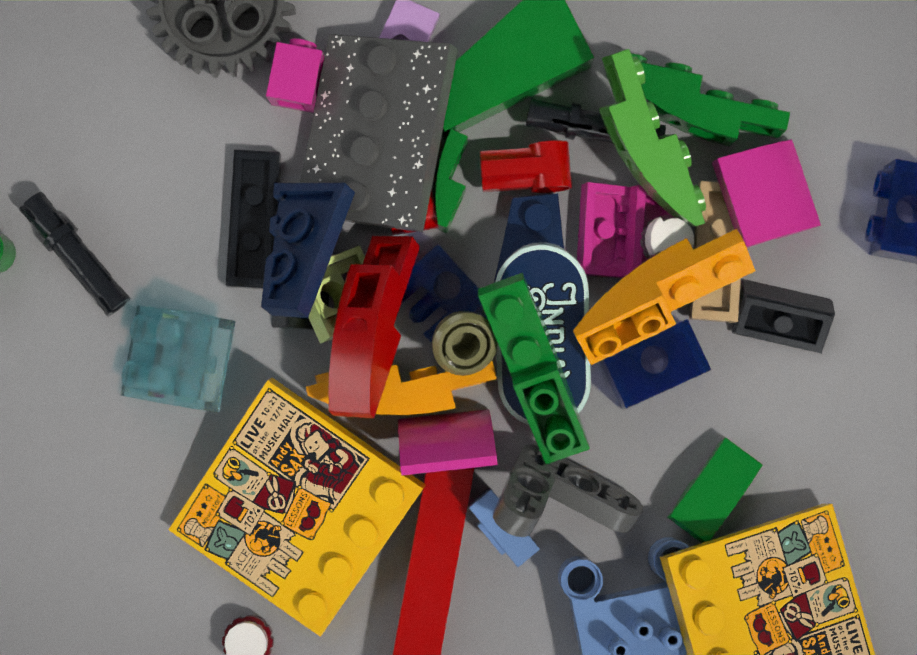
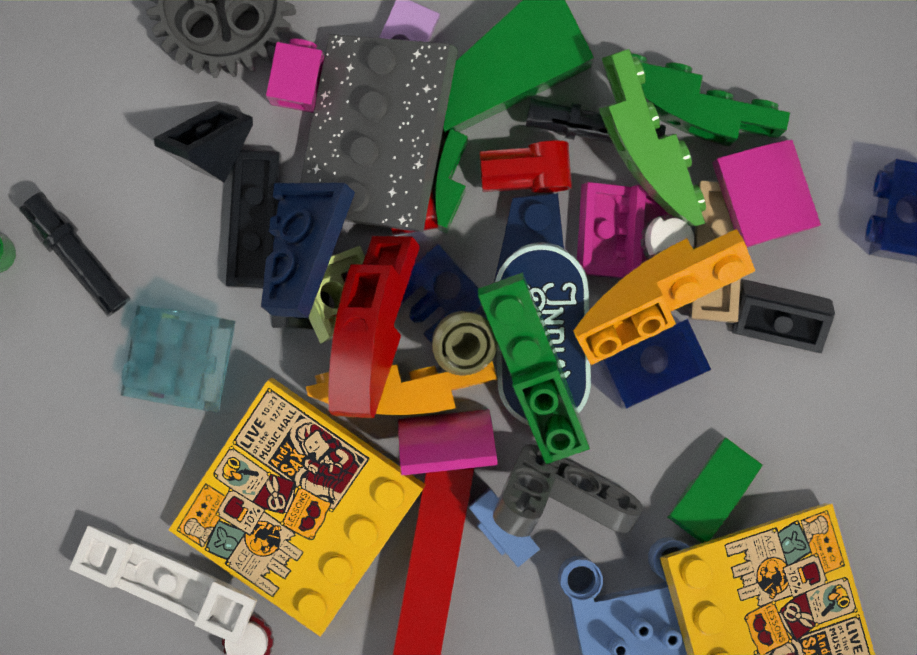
(164, 582): none -> white slope
(208, 140): none -> black slope

